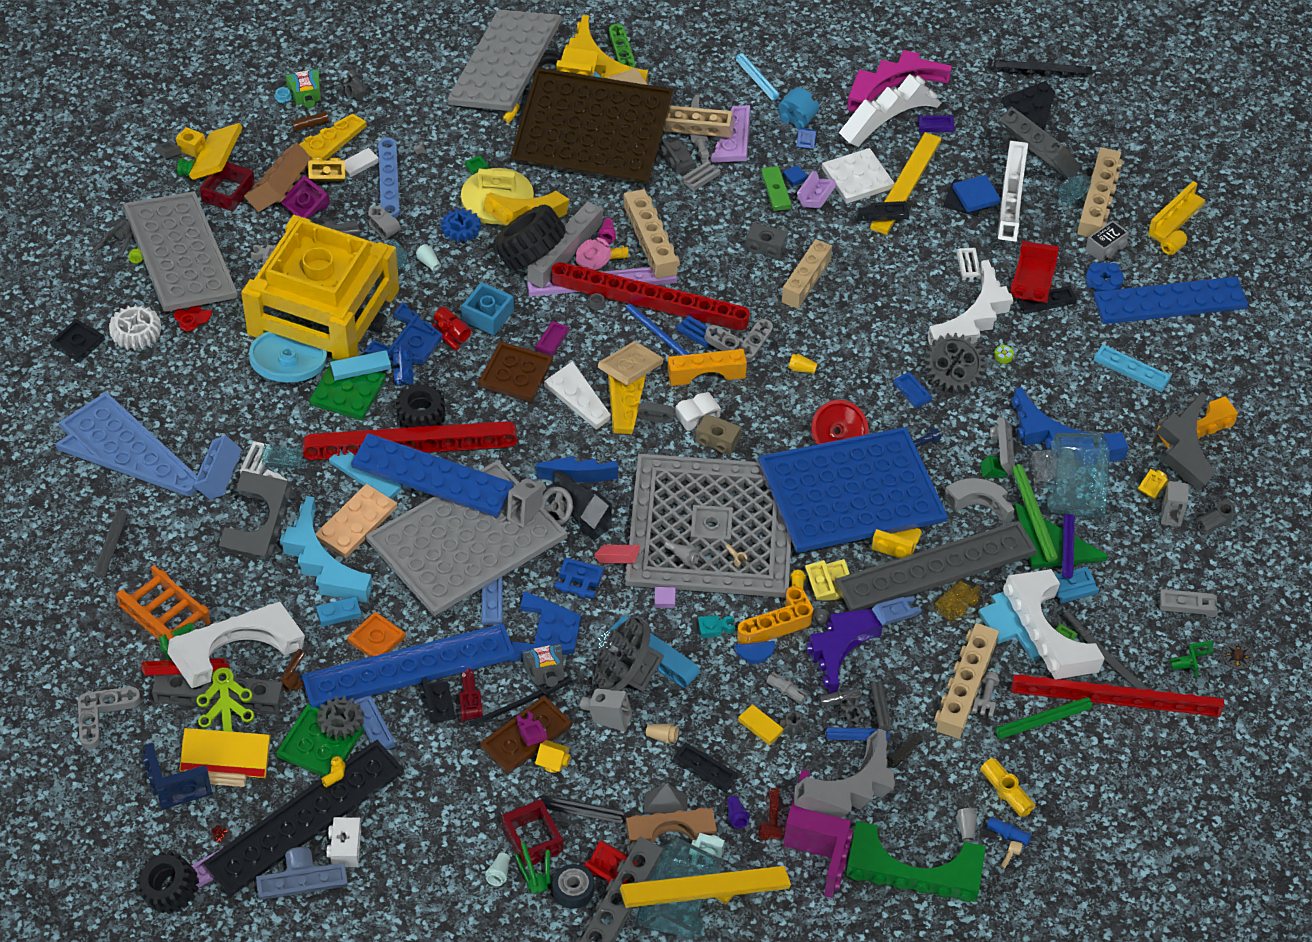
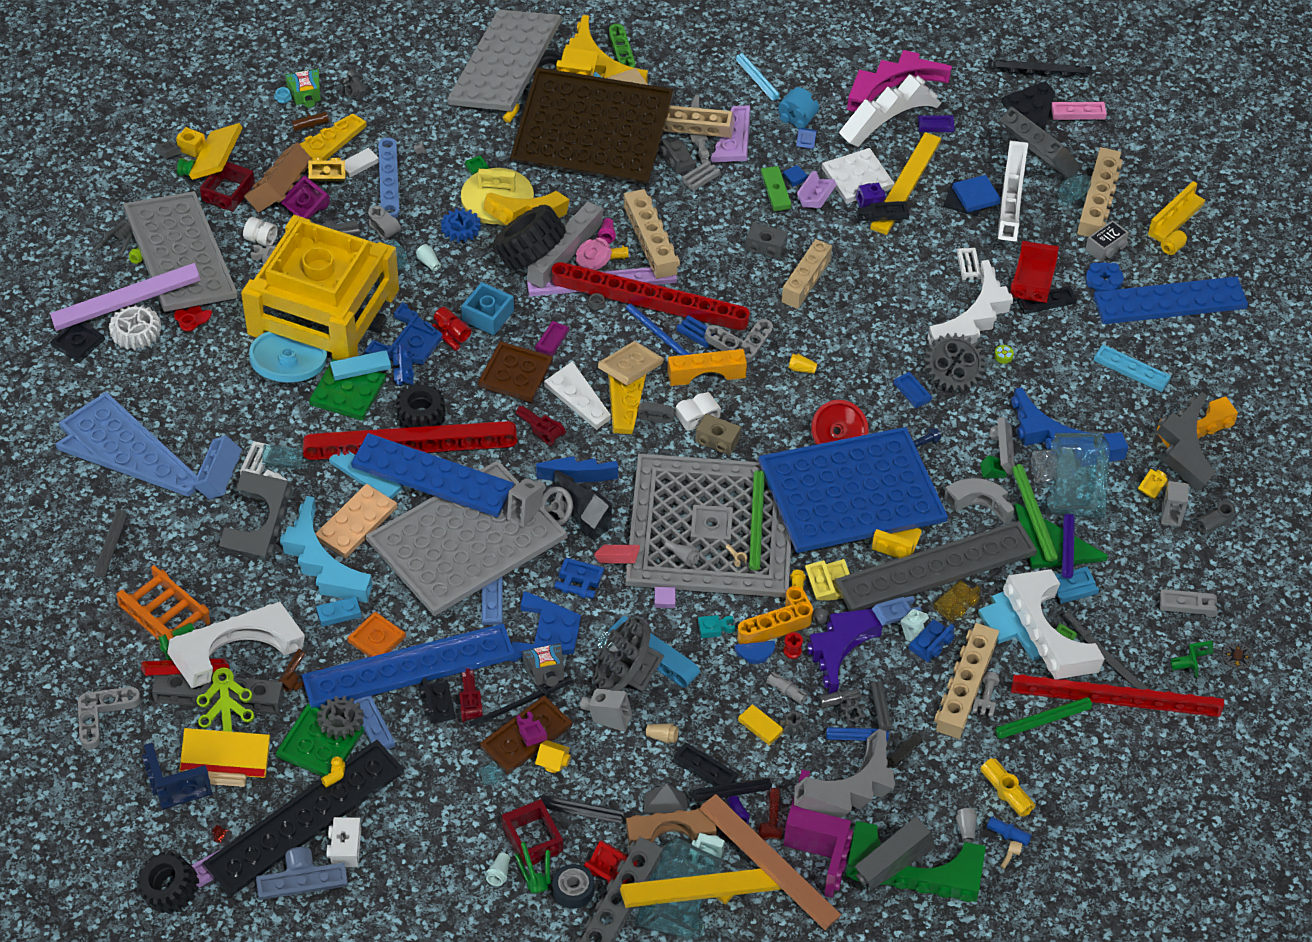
(125, 296): none -> lavender tile
(260, 232): none -> white wheel
(490, 779): none -> clear light blue plate
(543, 427): none -> dark red connector
(732, 789): none -> black axle
(756, 521): none -> bright green axle
(770, 862): none -> nougat tile
(793, 644): none -> red bush
(869, 194): none -> dark purple brick
(895, 854): none -> dark grey slope
(913, 624): none -> light aqua bracket
(932, 640): none -> blue bracket
(1078, 110): none -> bright pink plate

